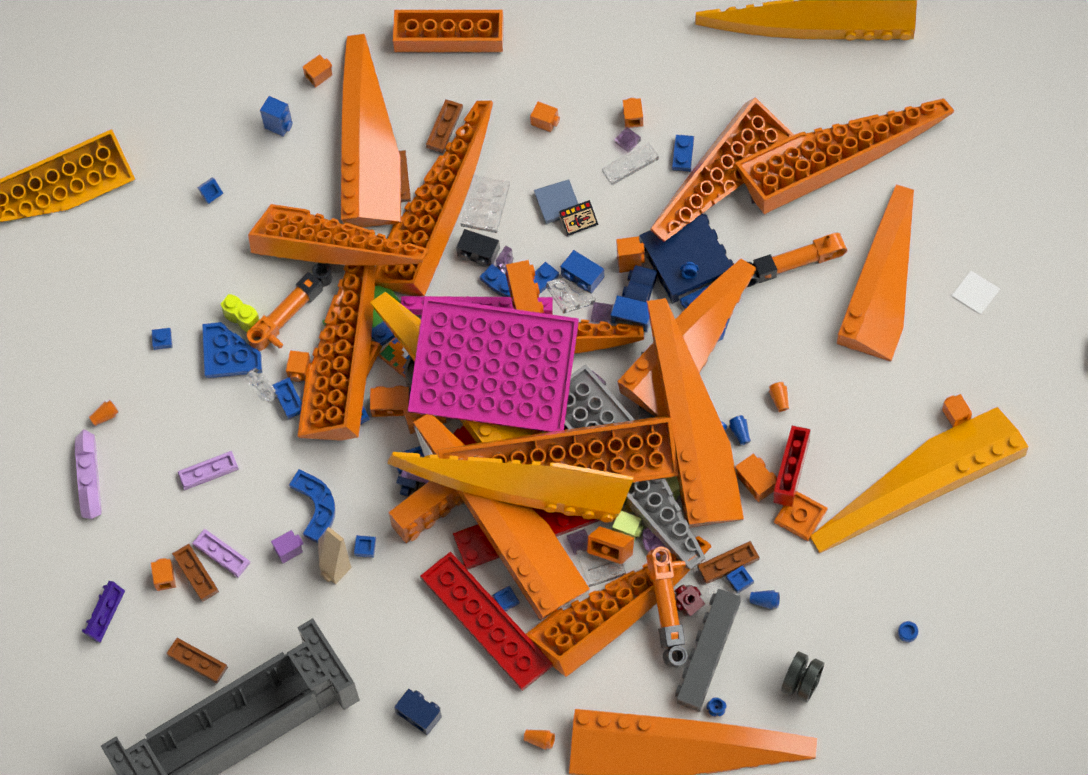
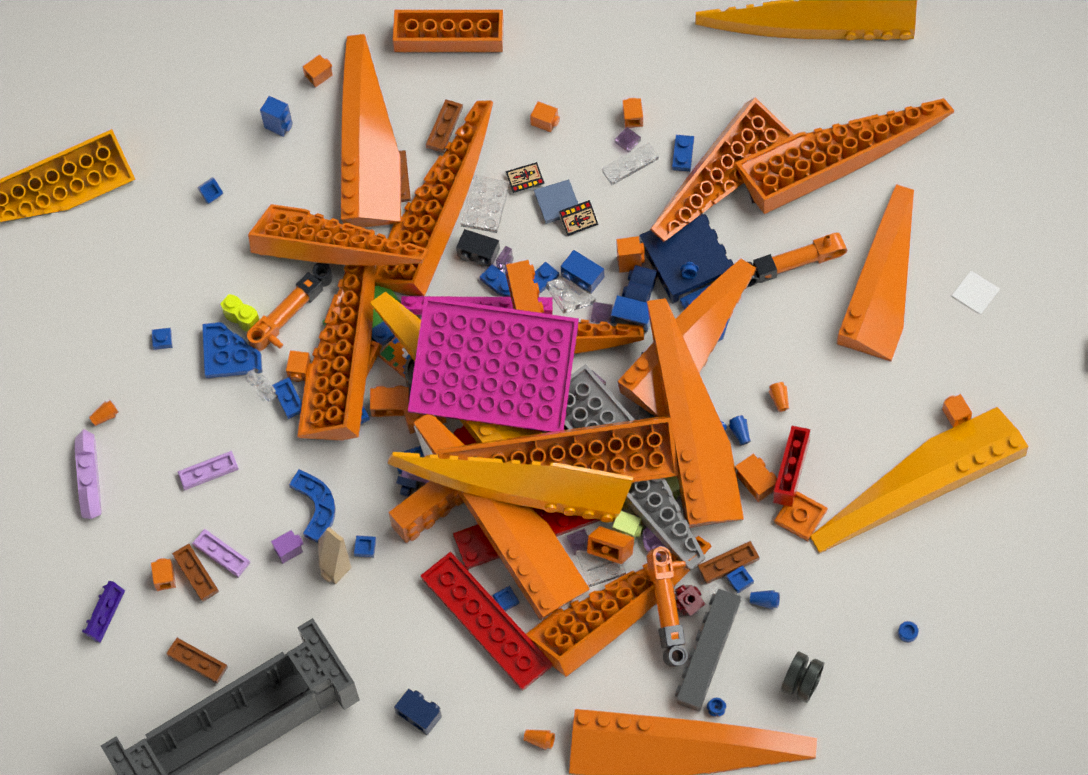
(524, 177): none -> piece

